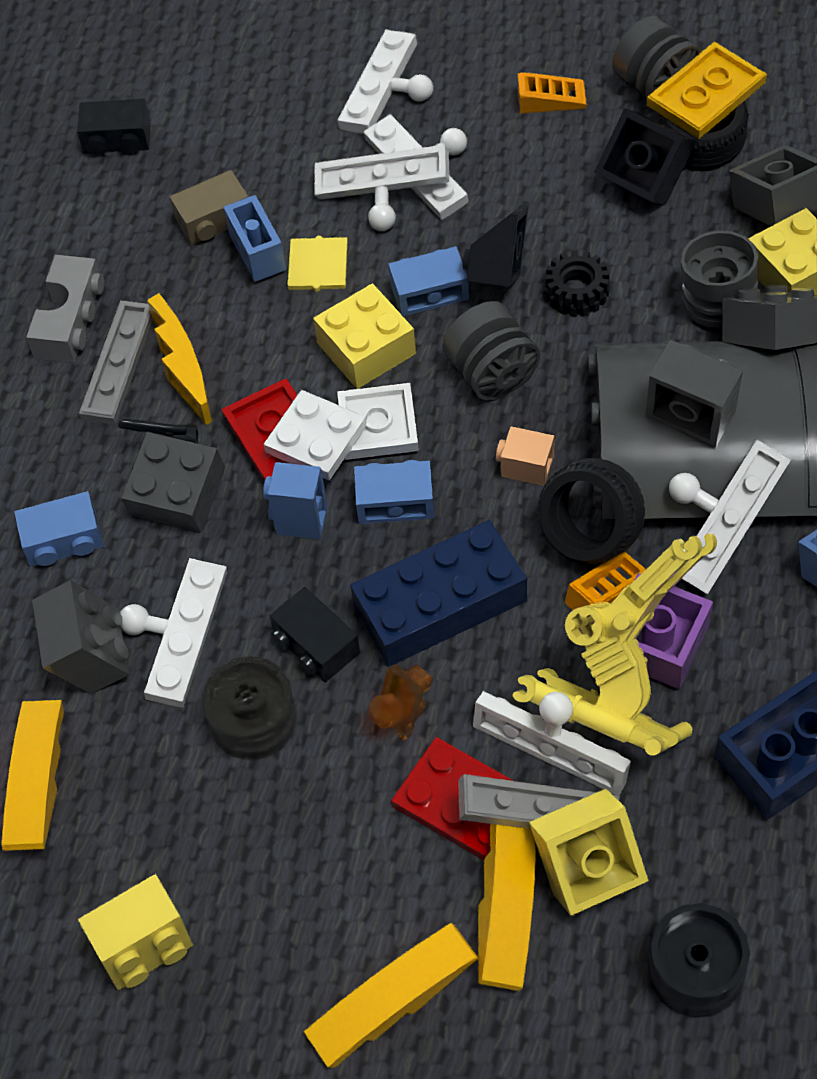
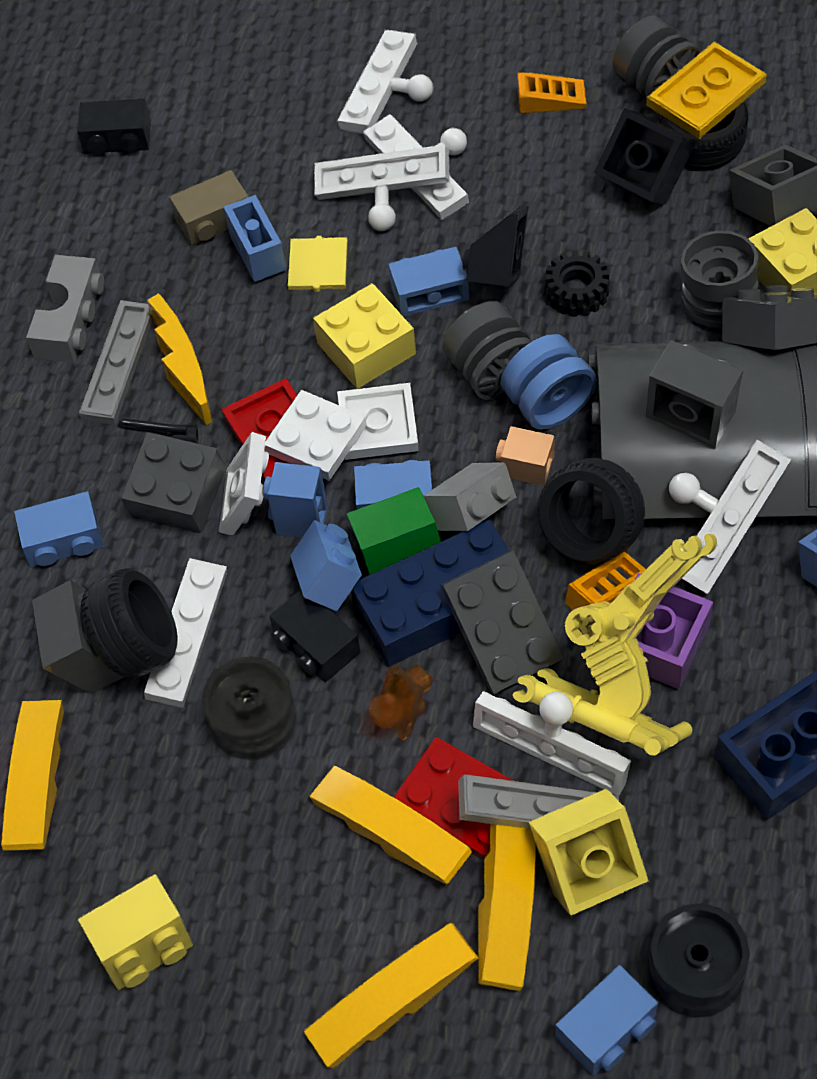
(129, 623): none -> black tyre
(243, 484): none -> white plate
(325, 565): none -> medium blue brick
(391, 824): none -> yellow slope
(393, 529): none -> green slope
(470, 496): none -> light grey brick
(501, 621): none -> dark grey plate
(548, 381): none -> medium blue wheel
(607, 1021): none -> medium blue brick

